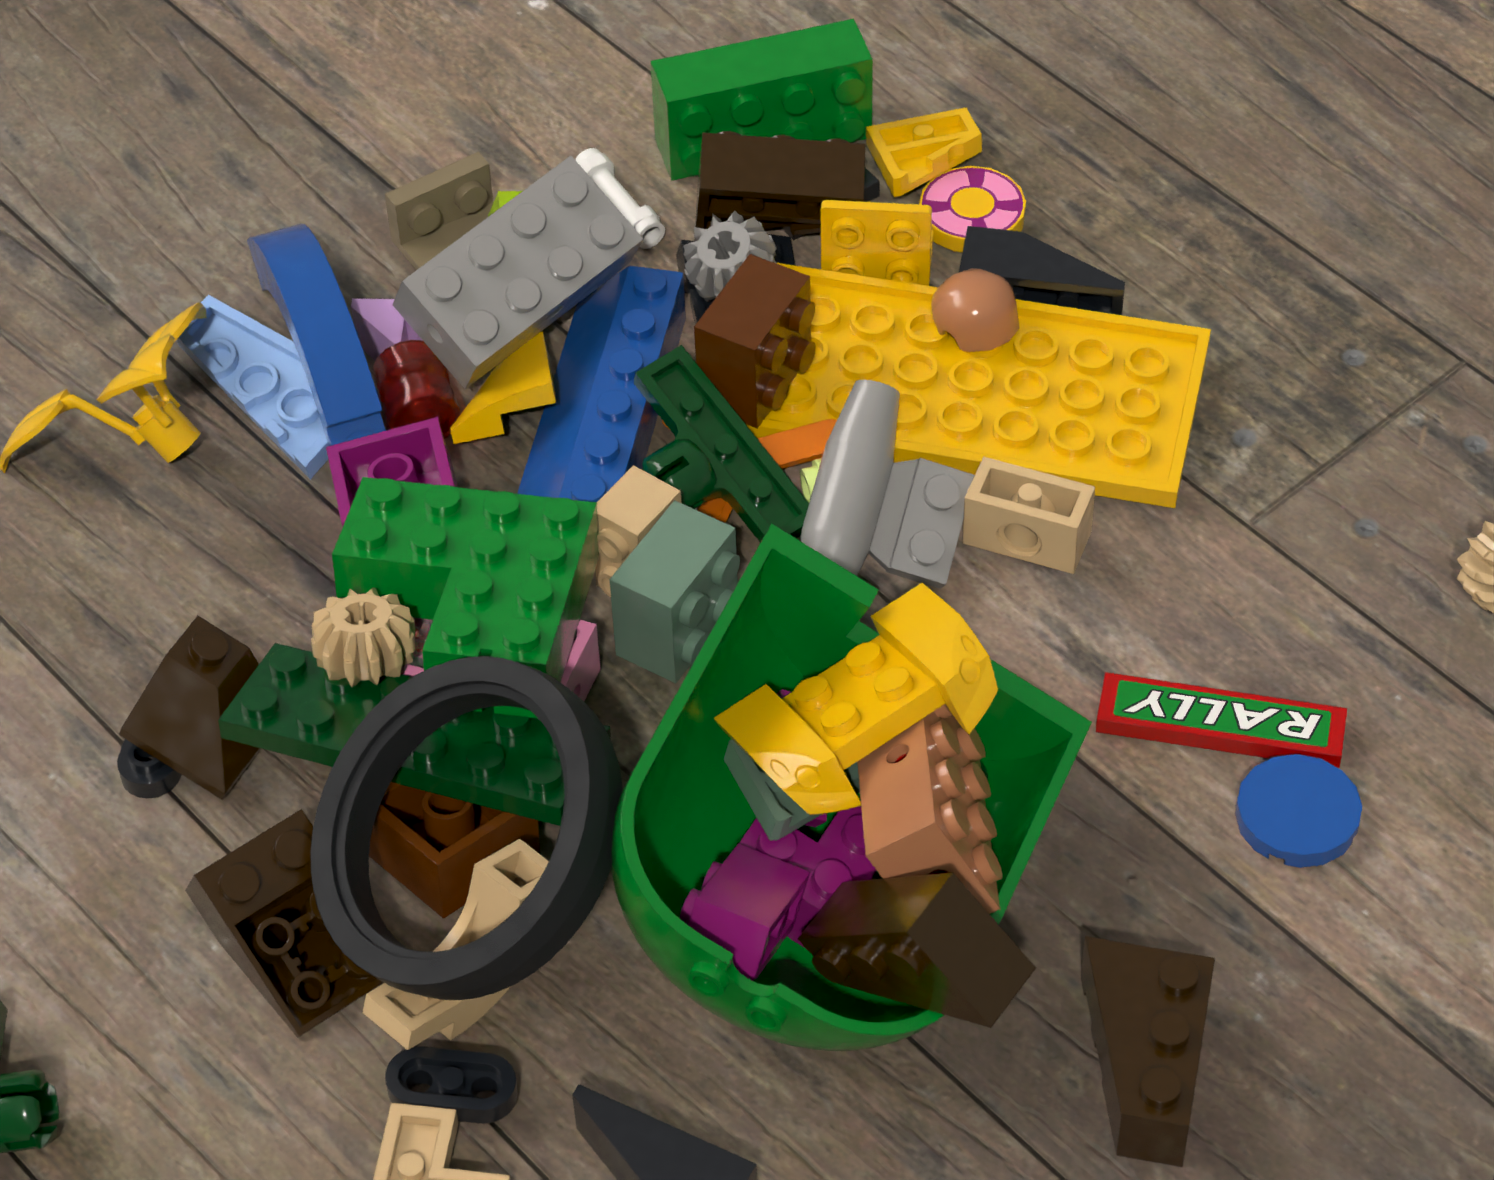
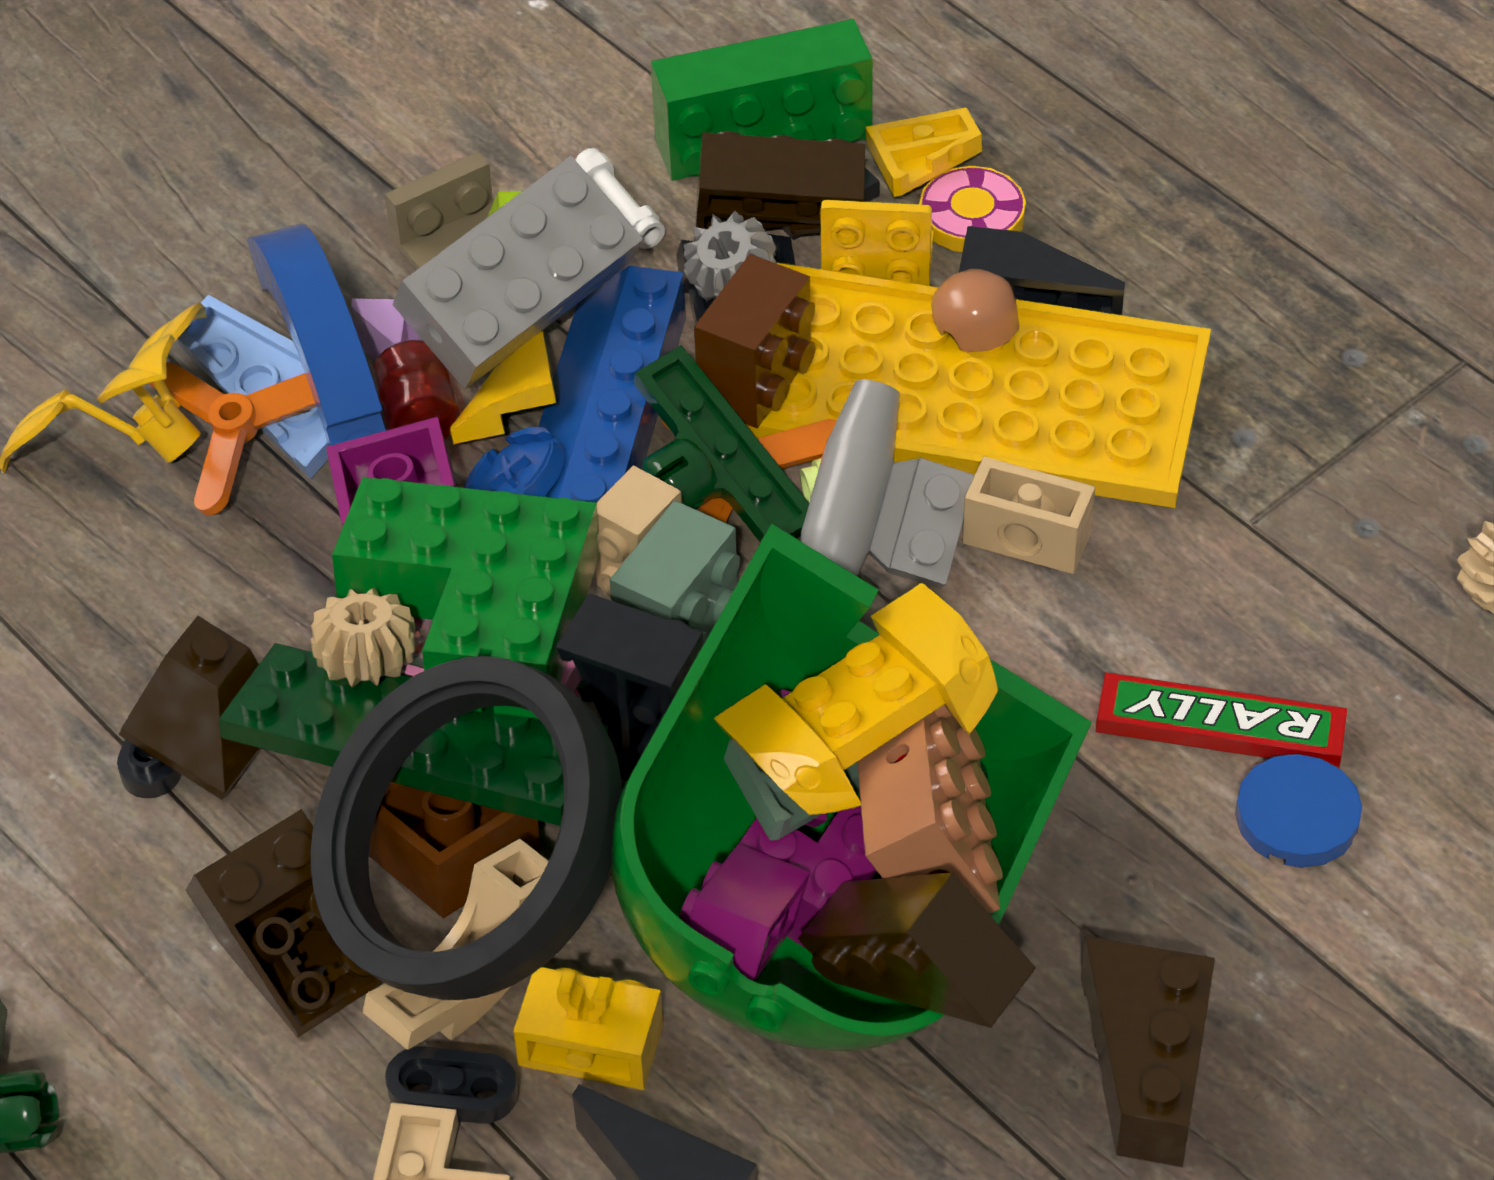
(234, 423): none -> orange piece
(524, 467): none -> blue tile
(589, 1027): none -> yellow brick
(629, 669): none -> black wedge

